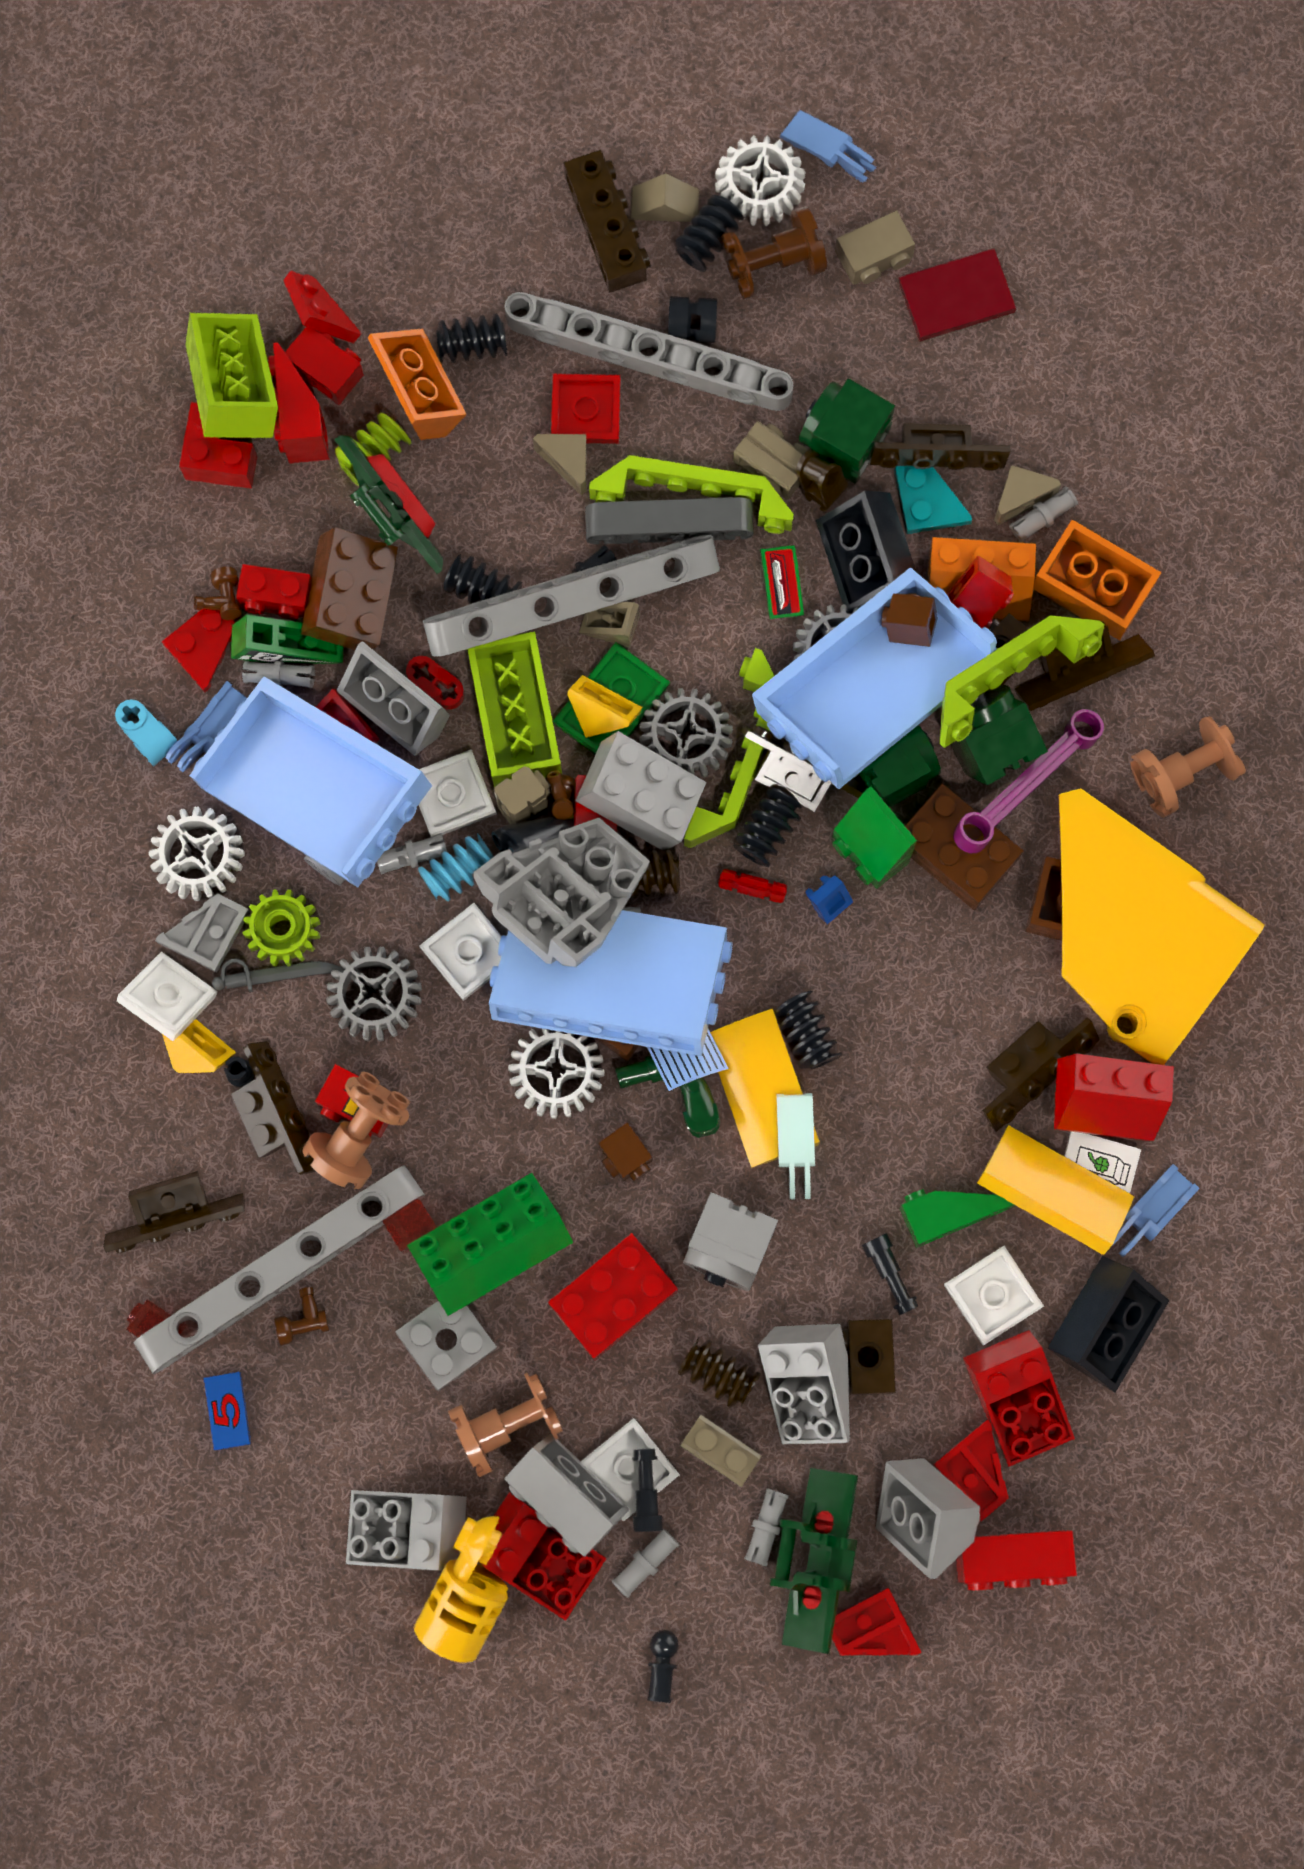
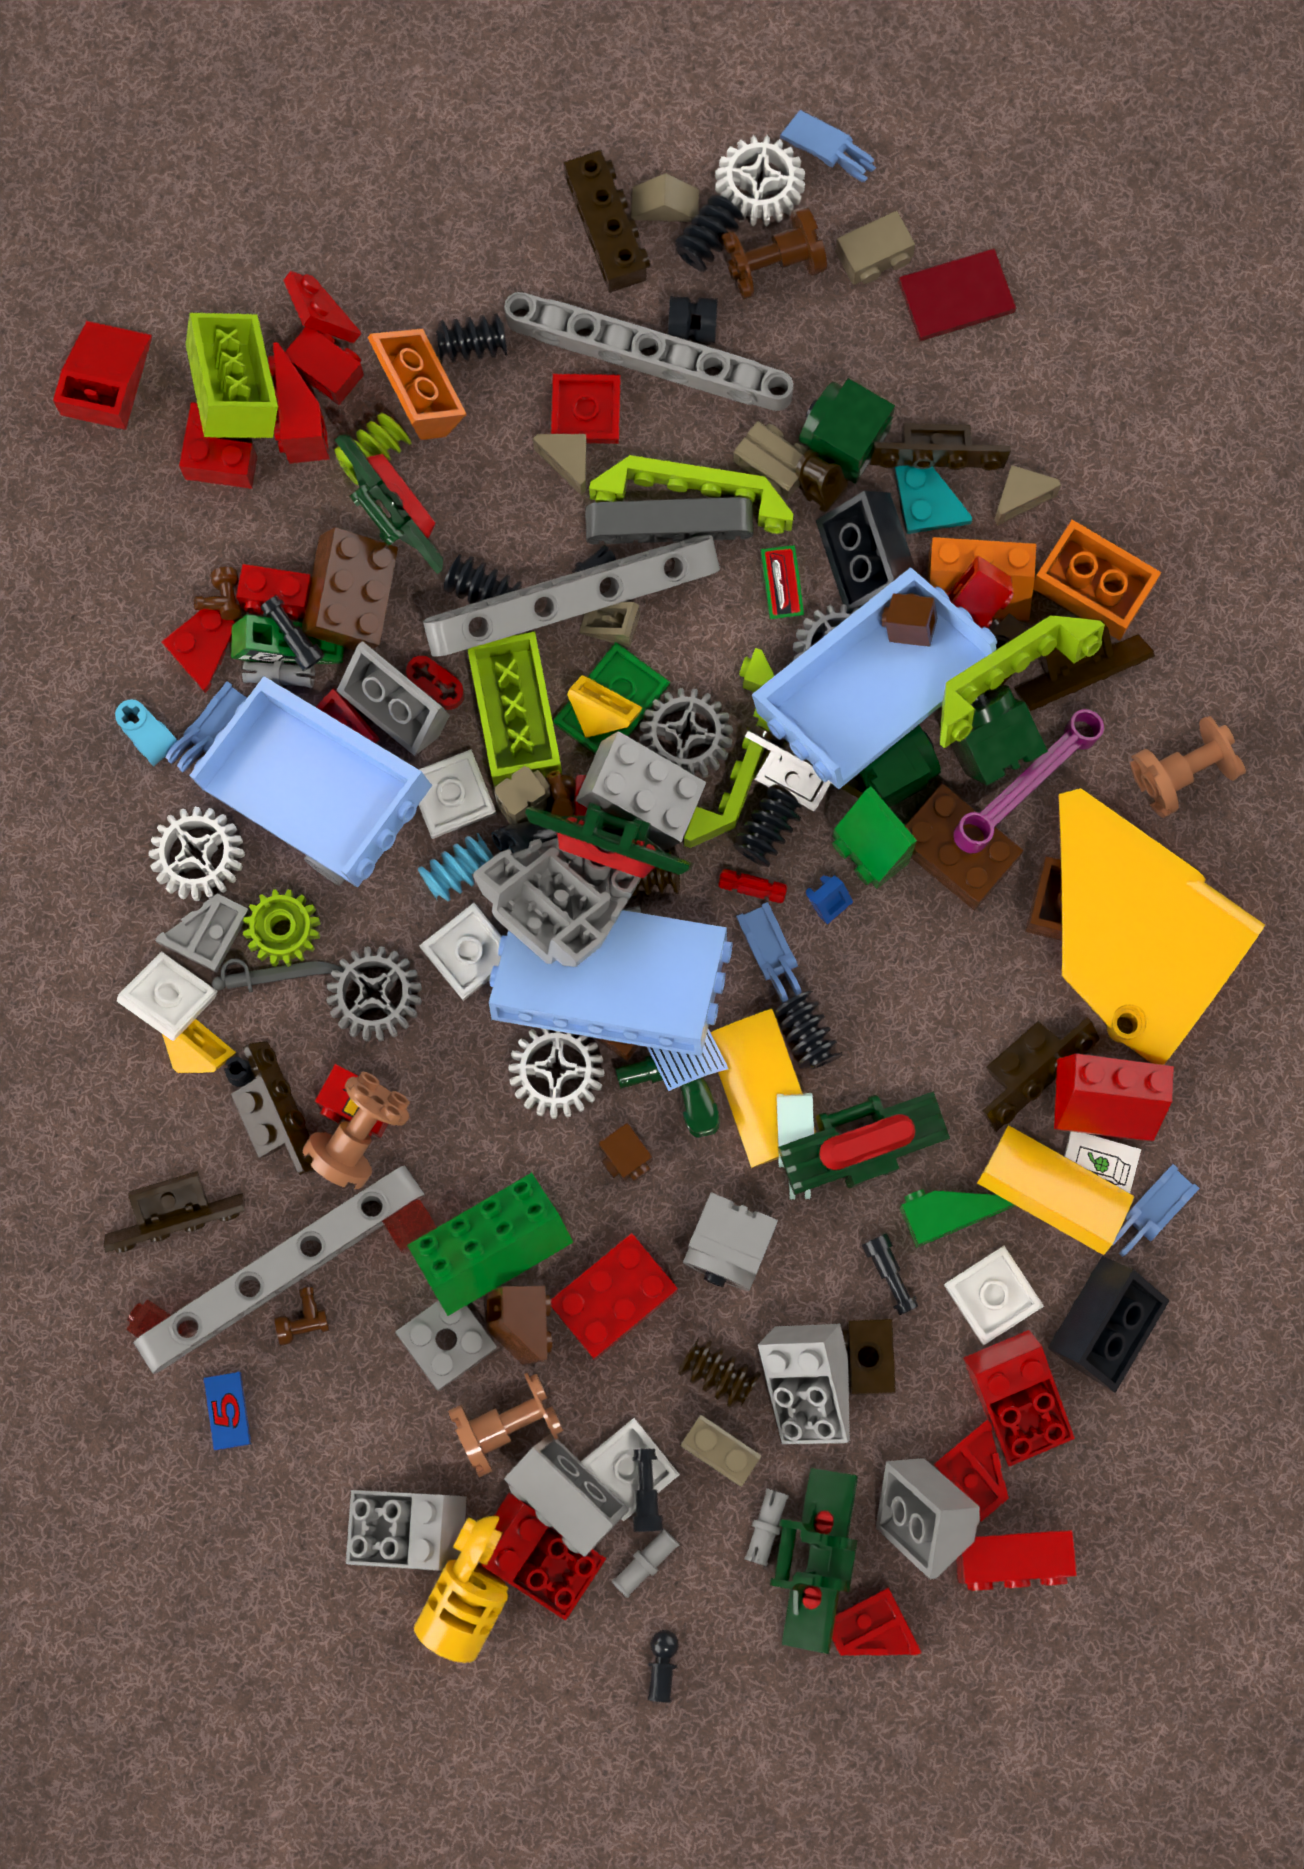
(102, 375): none -> red slope
(296, 639): none -> black piece
(411, 854): light grey pin -> none
(518, 1321): none -> reddish brown slope
(584, 837): none -> dark green piece
(769, 948): none -> medium blue arm
(866, 1150): none -> dark green piece
(1043, 514): light grey pin -> none

